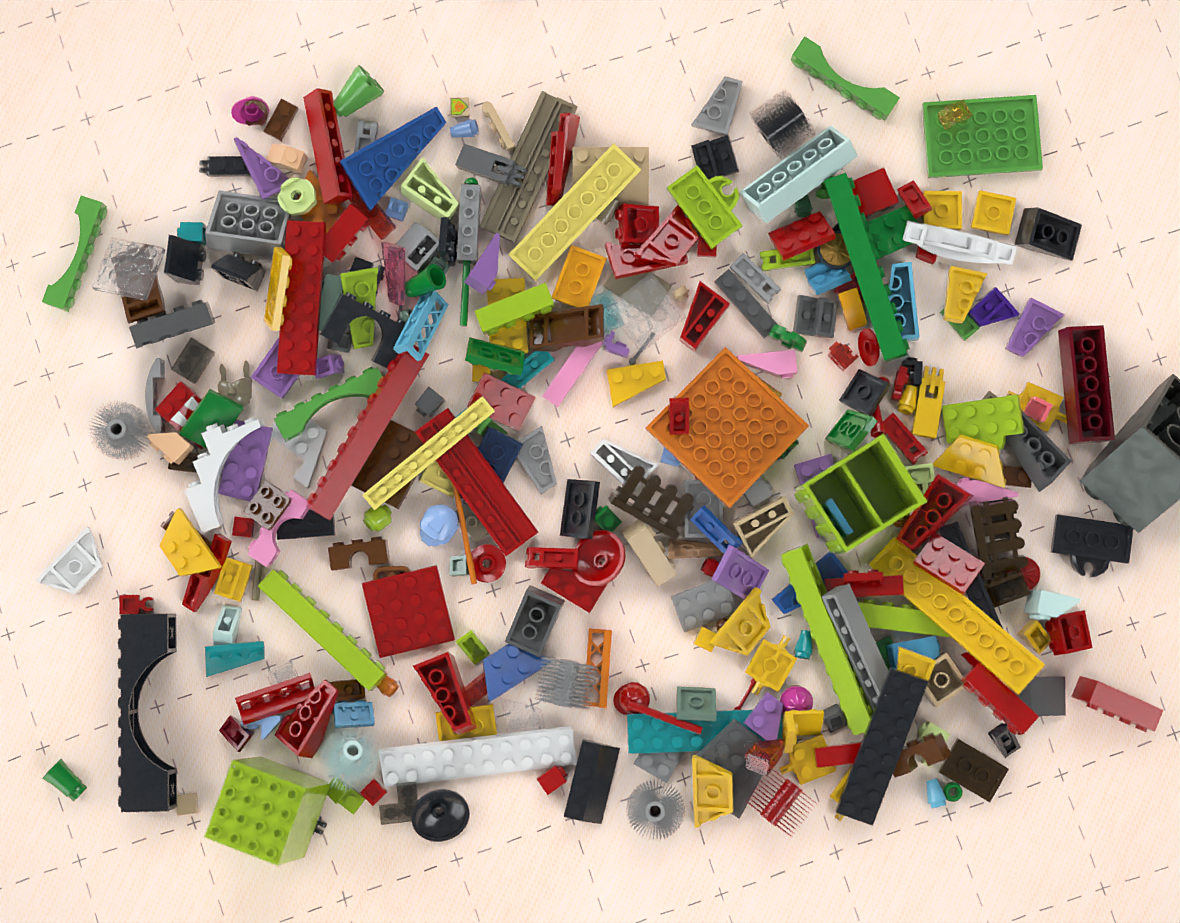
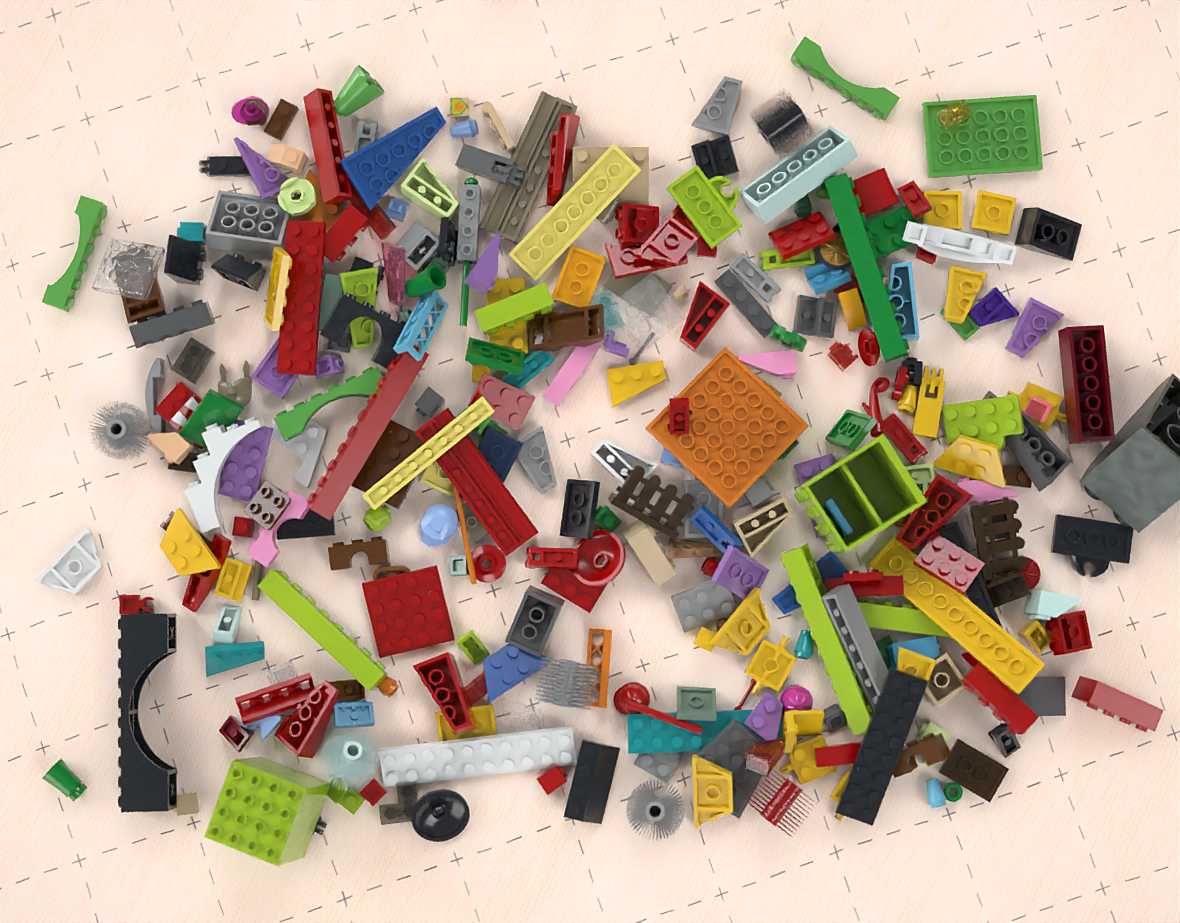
(864, 392): black plate -> none

